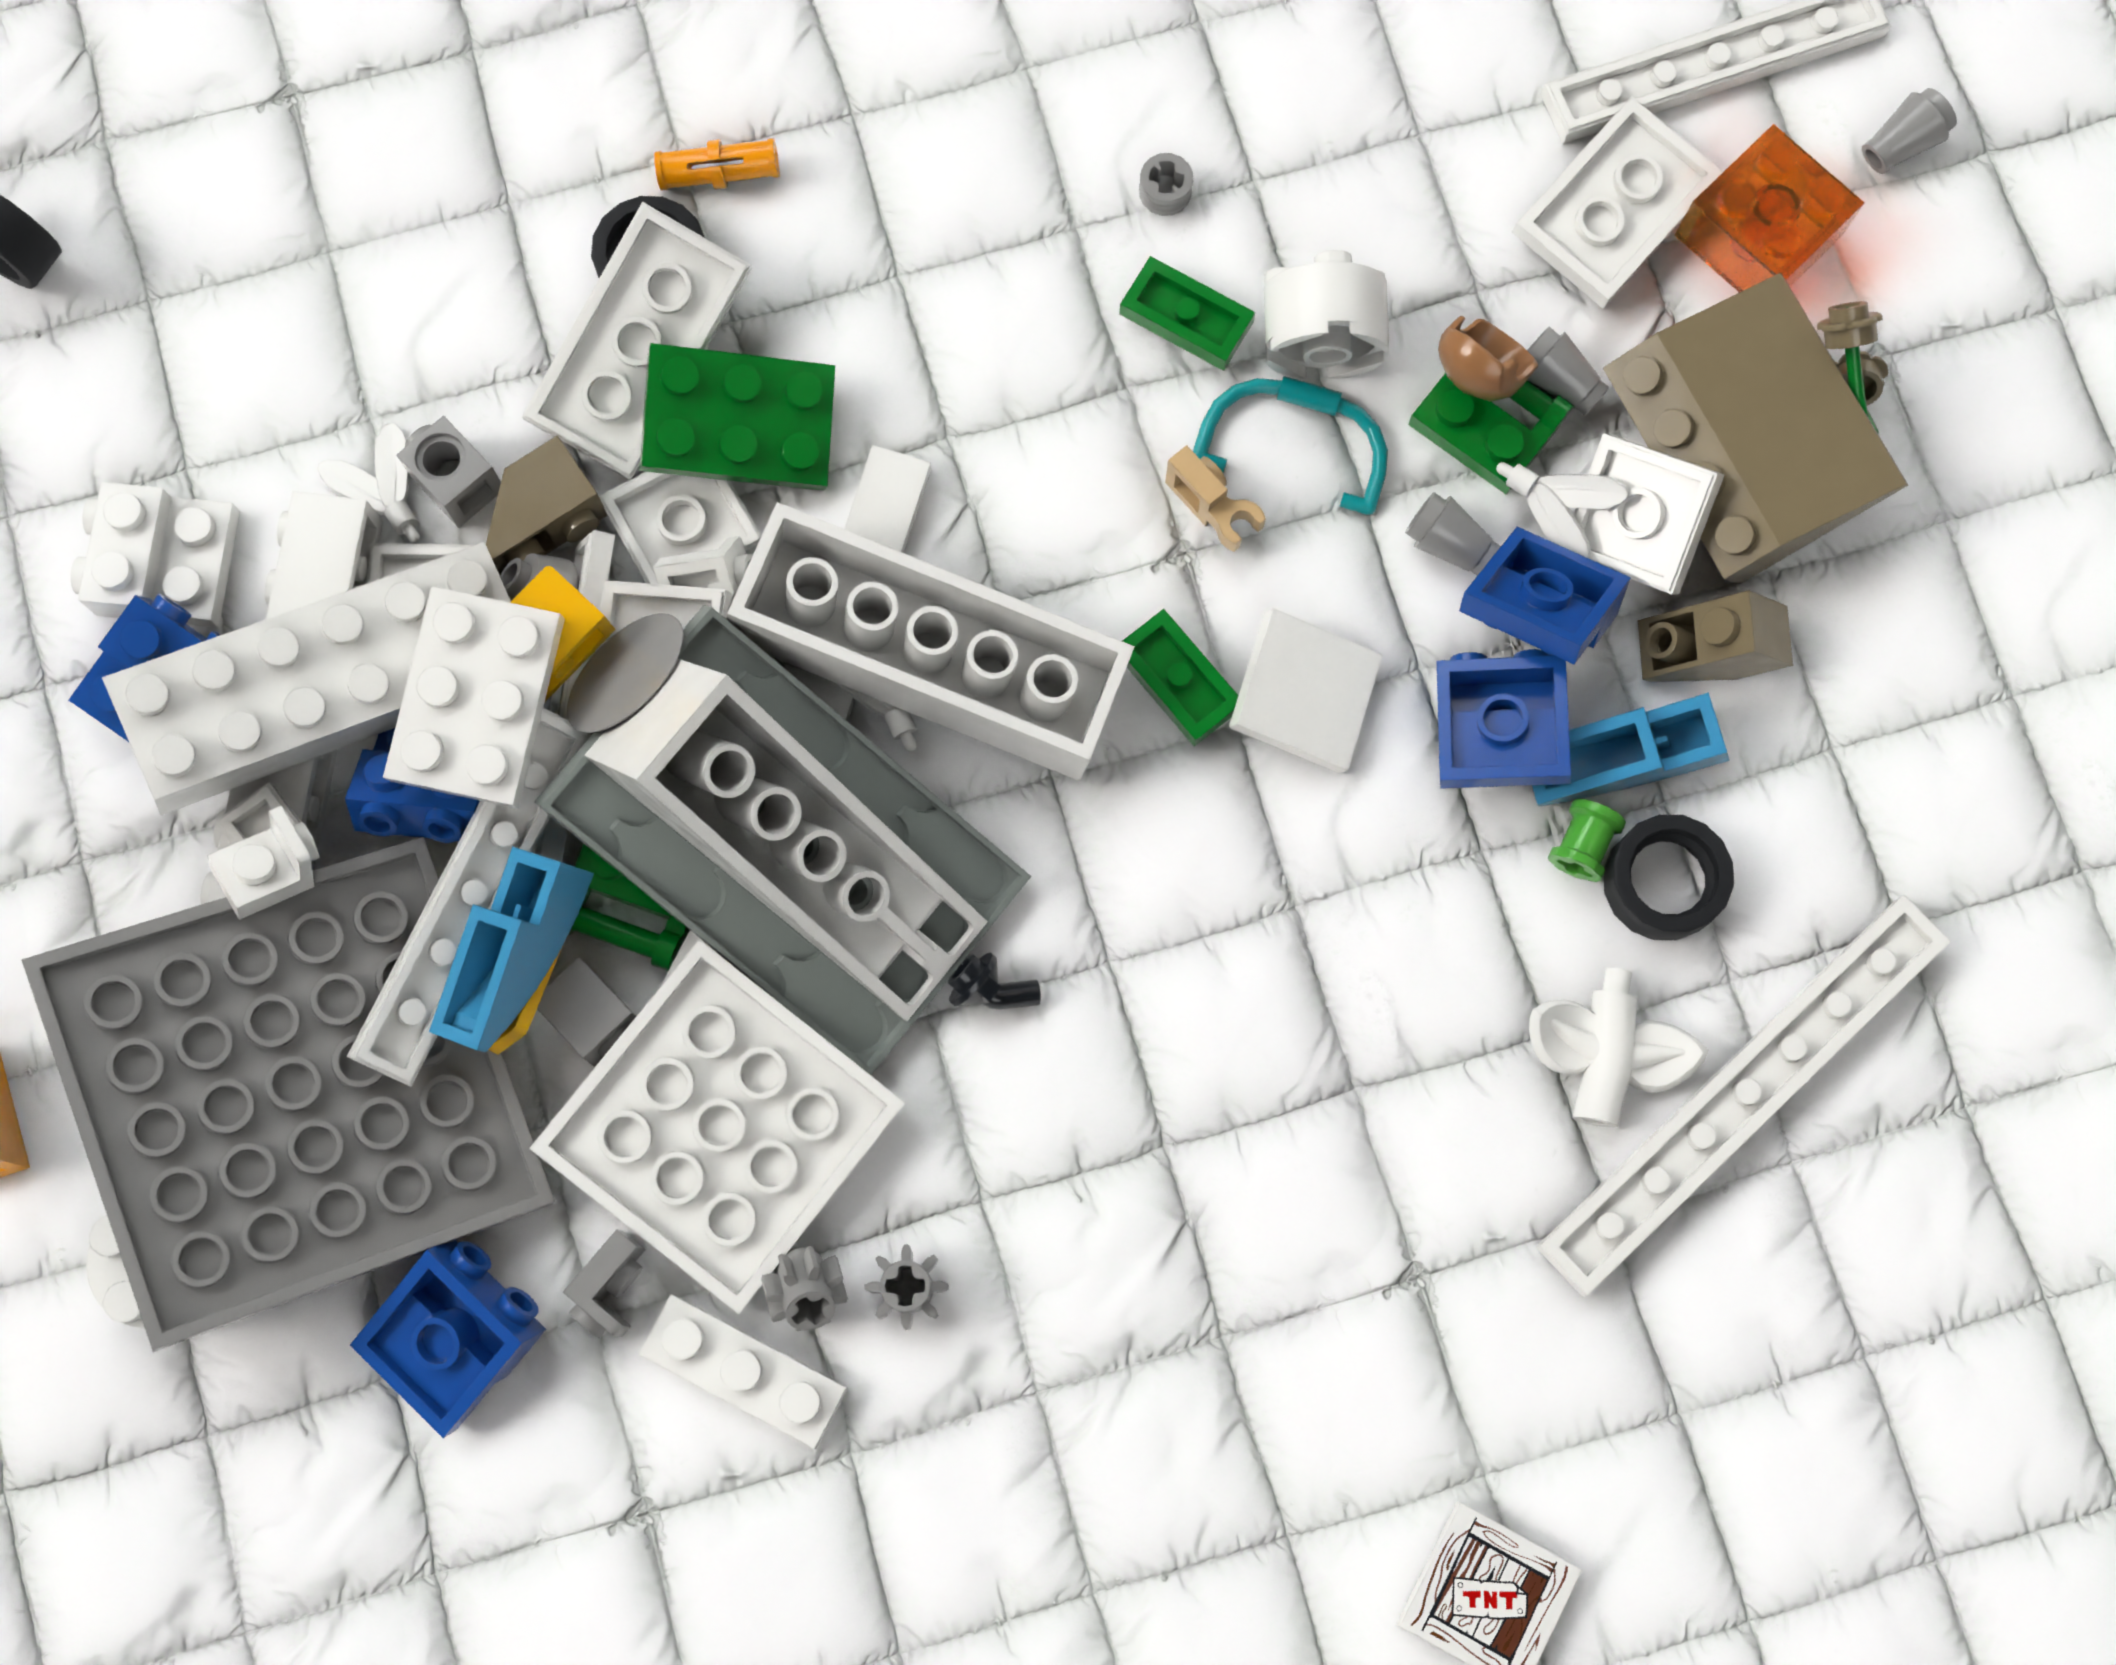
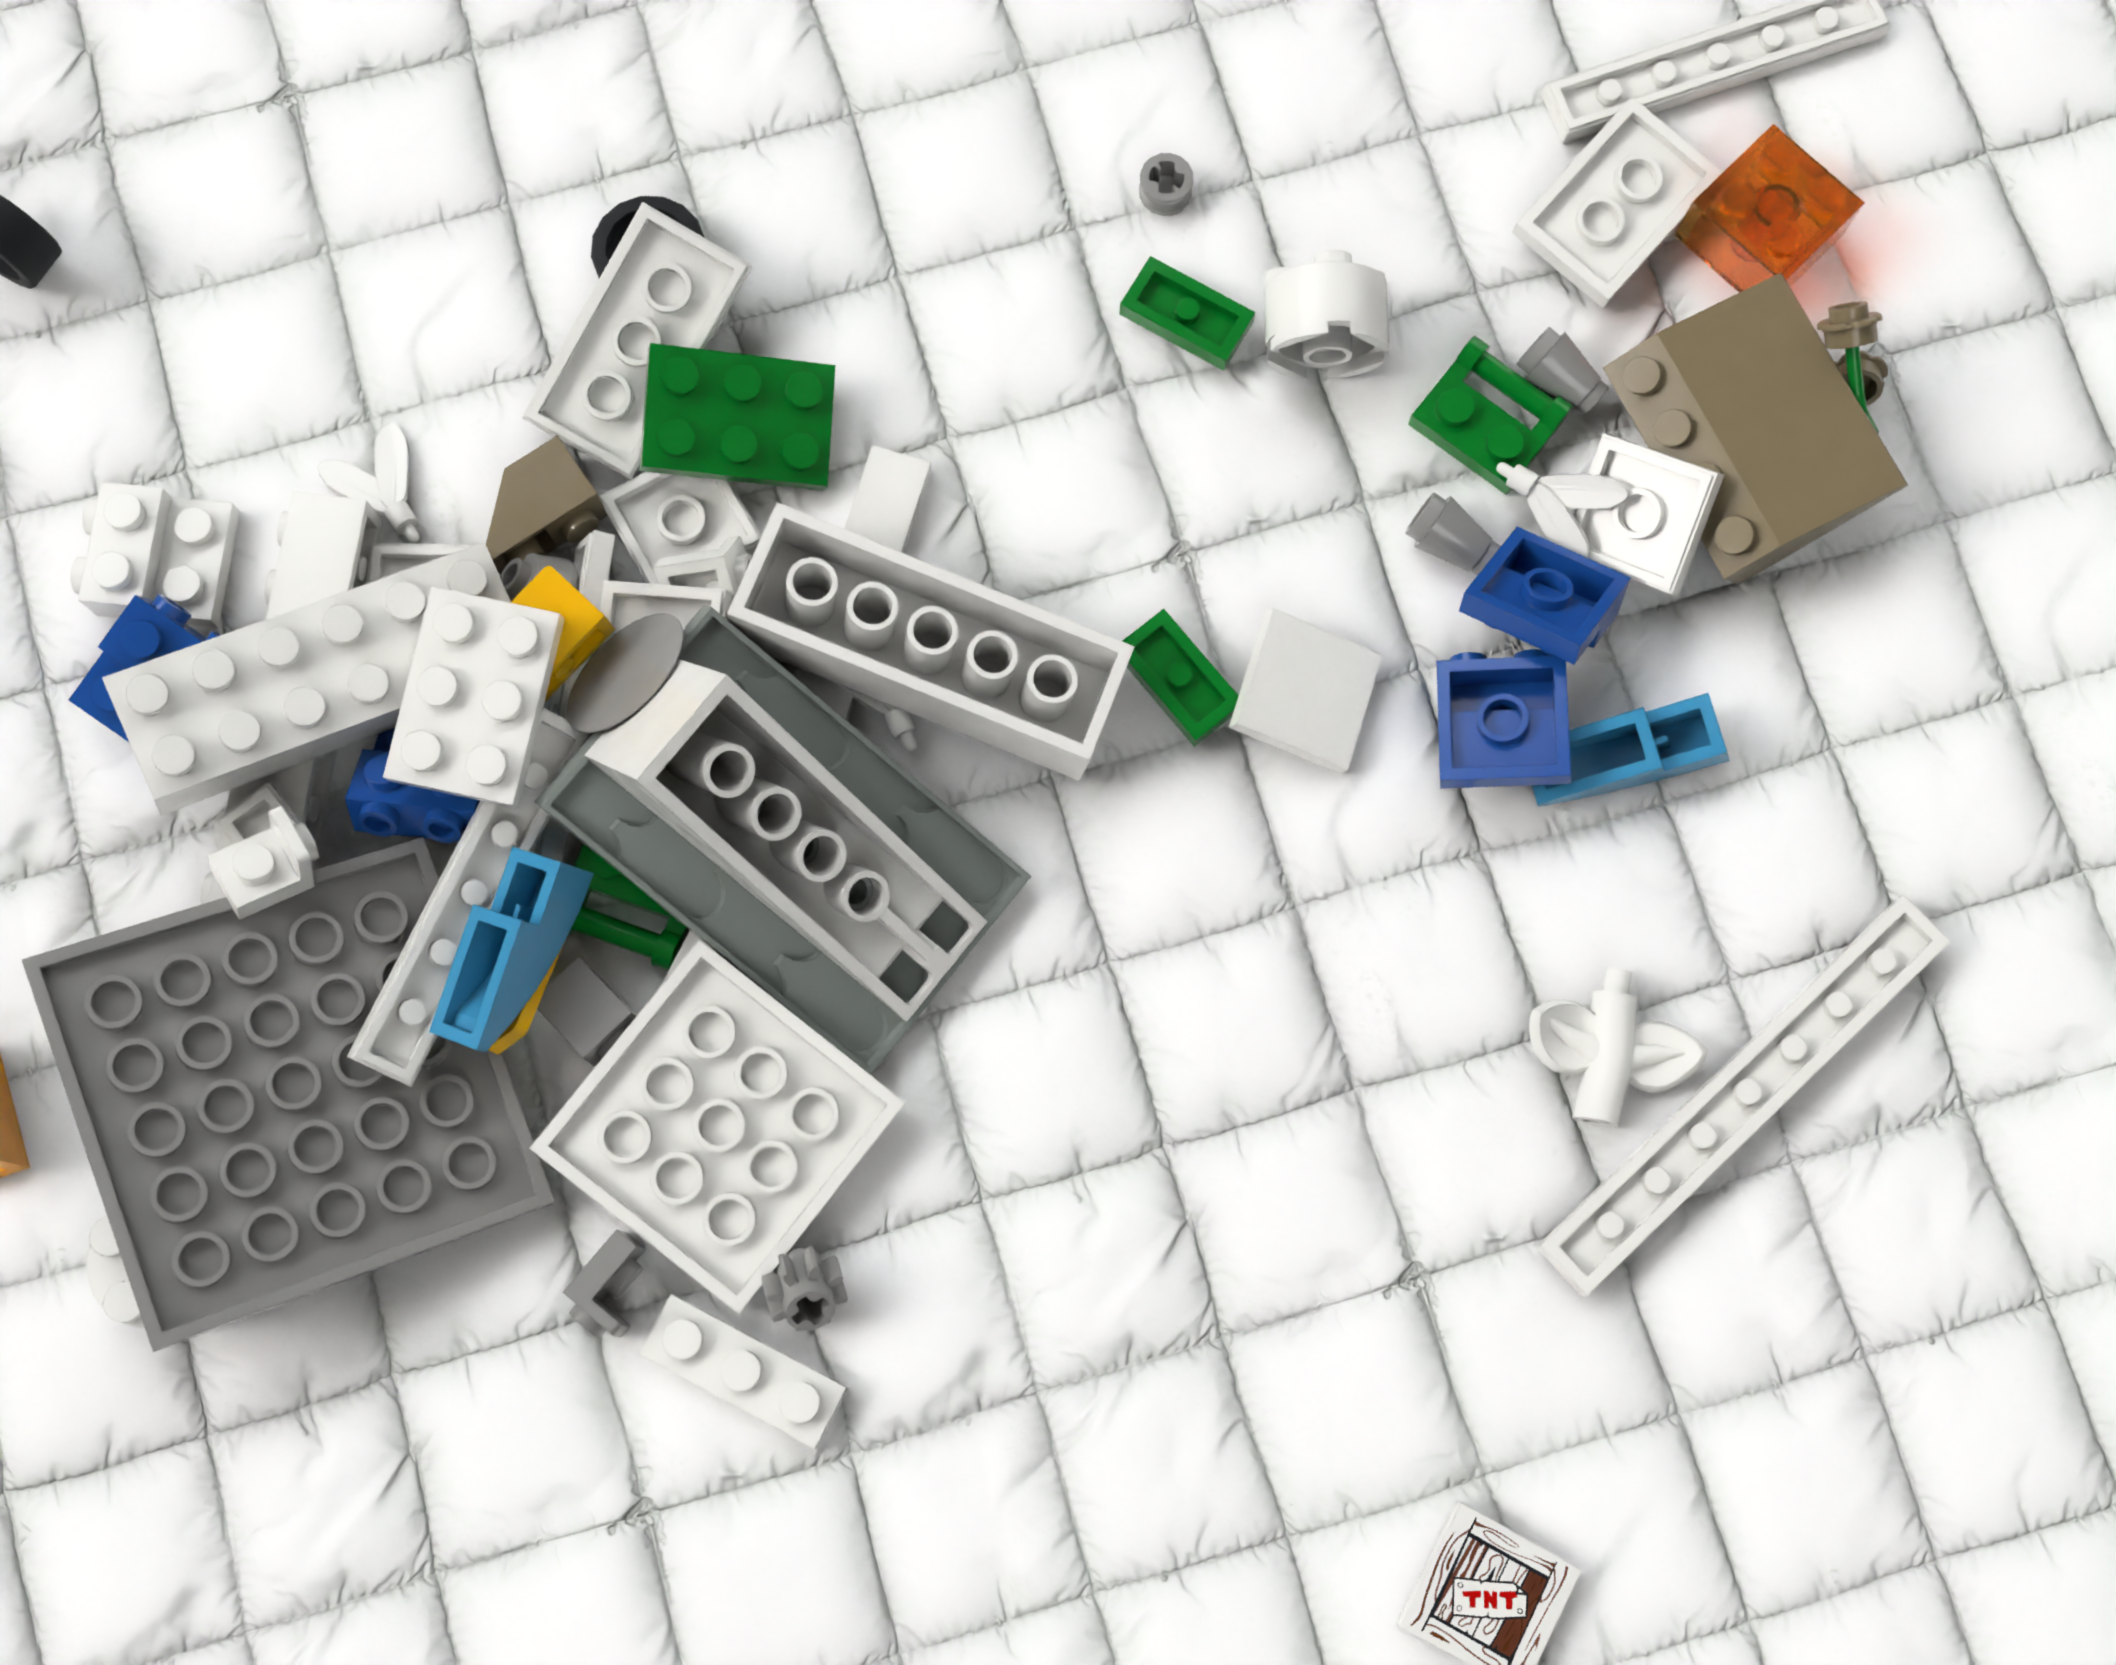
(449, 1334): blue plate -> none
(462, 491): light grey brick -> none
(675, 167): light orange pin -> none
(893, 1273): light grey gear -> none
(977, 983): black plate -> none
(1203, 490): tan plate -> none
(1313, 398): teal piece -> none
(1484, 360): medium nougat hair -> none
(1587, 840): bright green bush -> none
(1702, 844): black tyre -> none
(1716, 640): dark tan slope -> none
(1912, 129): light grey cone -> none

